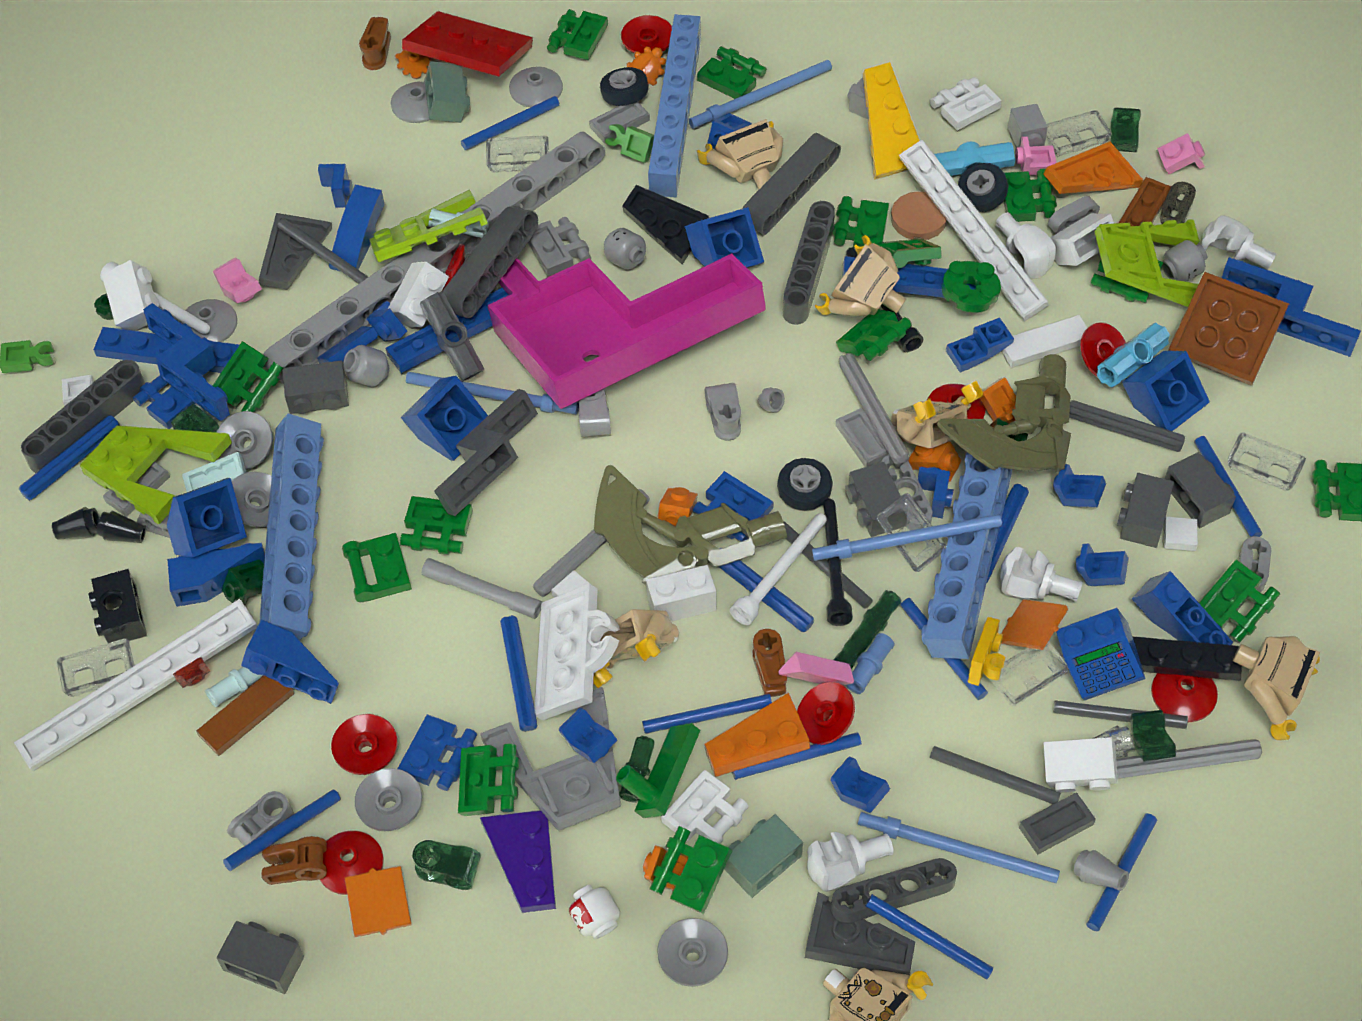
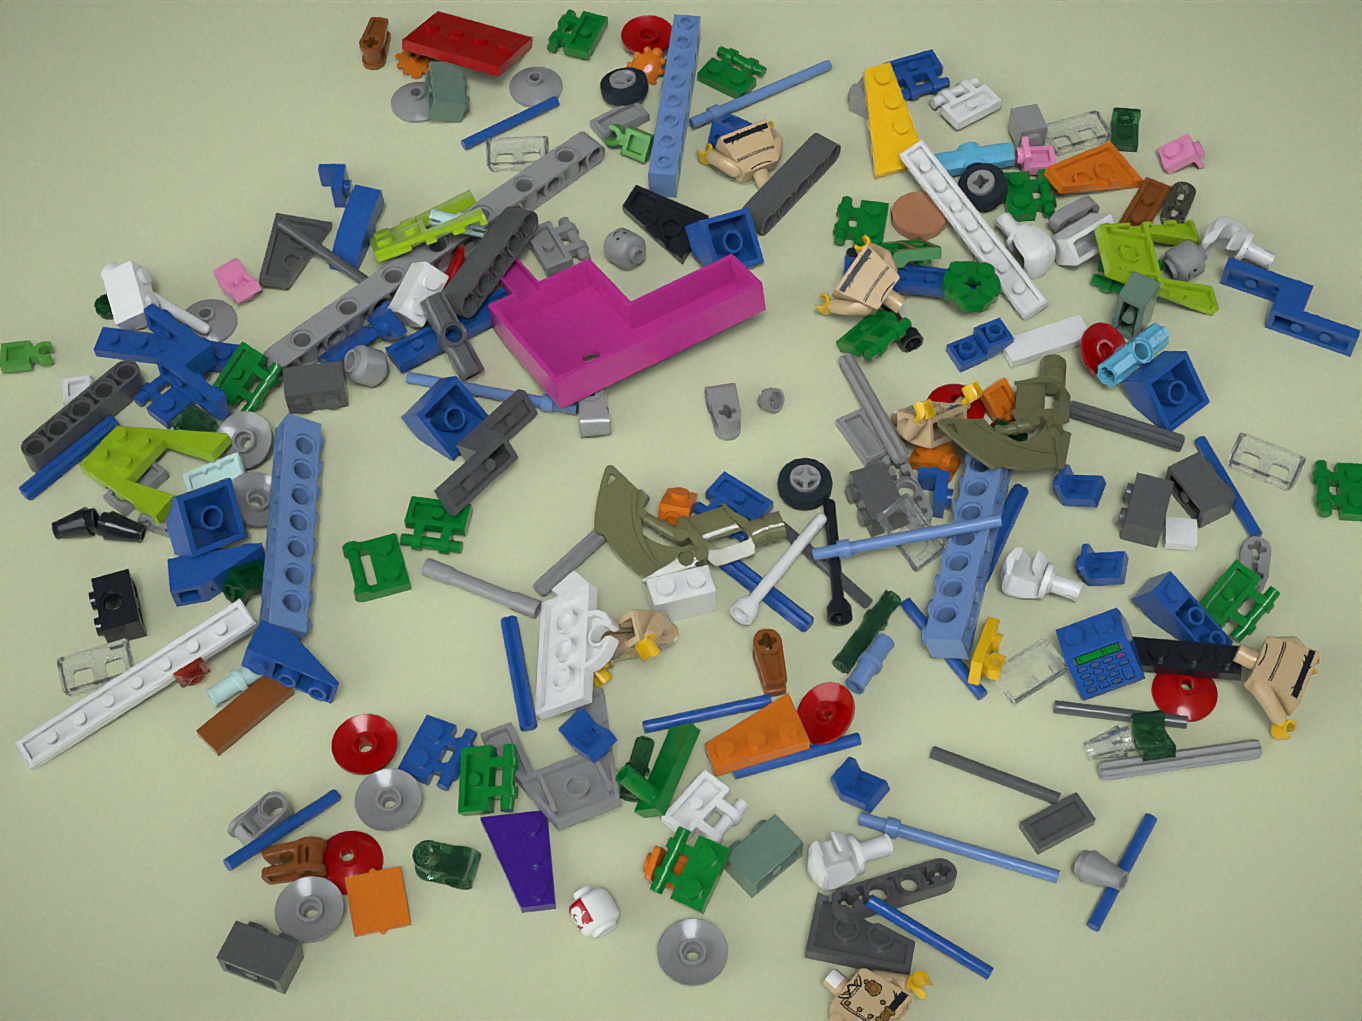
(308, 895): none -> light grey dish
(808, 262): dark grey beam -> none
(817, 669): bright pink slope -> none
(918, 68): none -> blue plate
(1033, 624): orange piece -> none
(1080, 764): white piece -> none
(1135, 305): none -> sand green brick
(1229, 328): dark orange plate -> none

